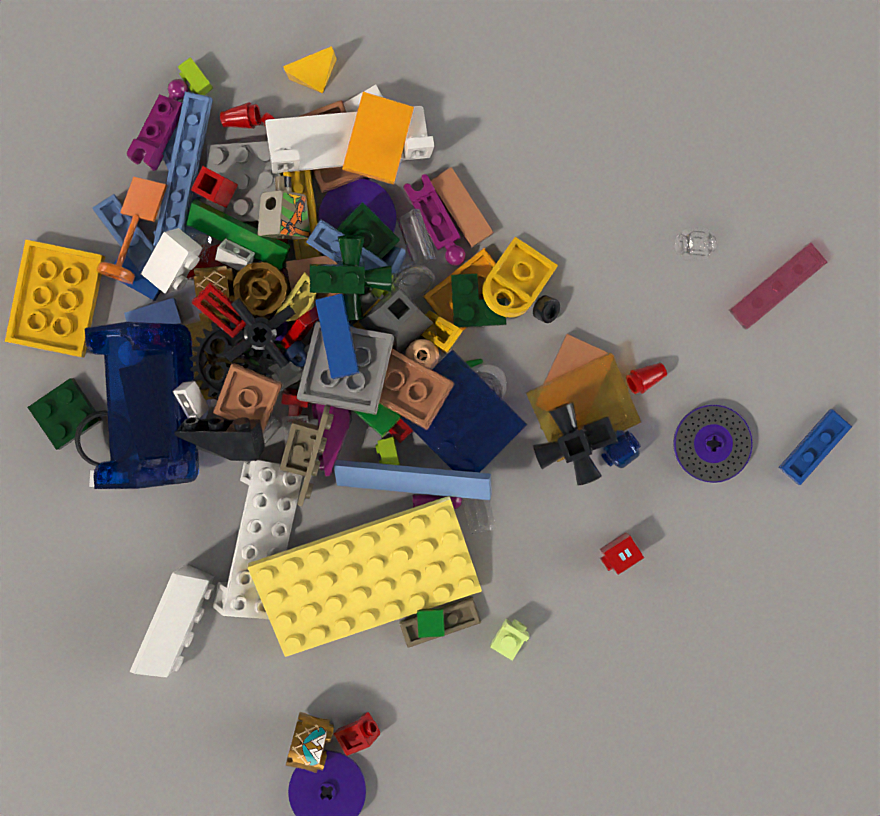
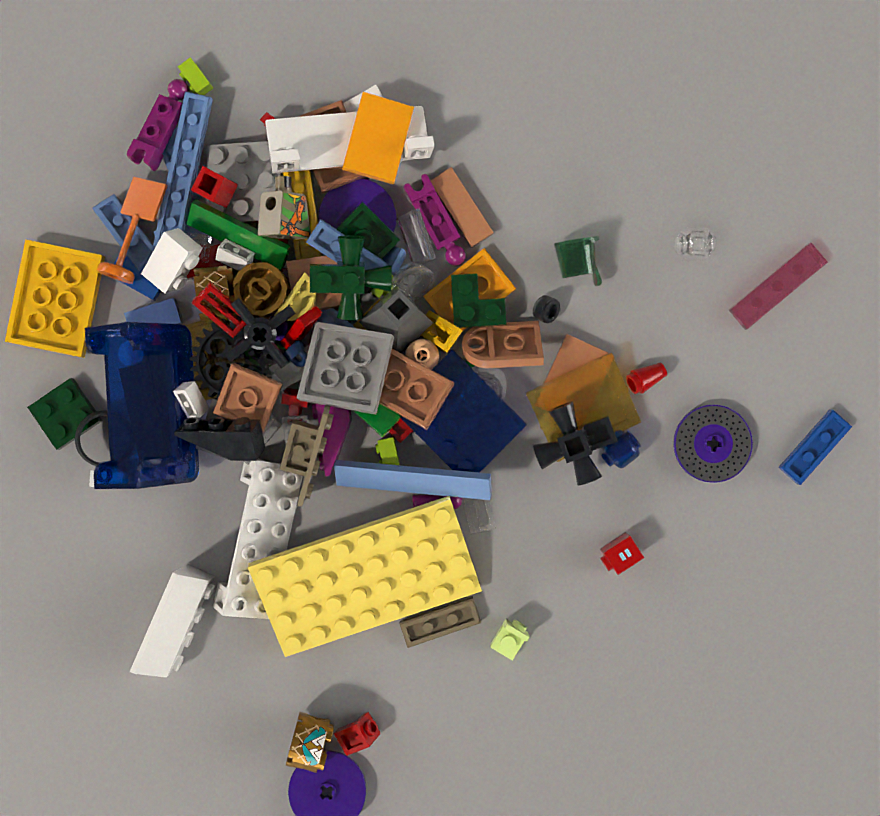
(241, 116): red cone -> none
(312, 70): yellow slope -> none
(337, 336): blue tile -> none
(430, 623): green tile -> none
(504, 345): none -> nougat tile
(518, 277): yellow tile -> none
(578, 258): none -> clear green hat

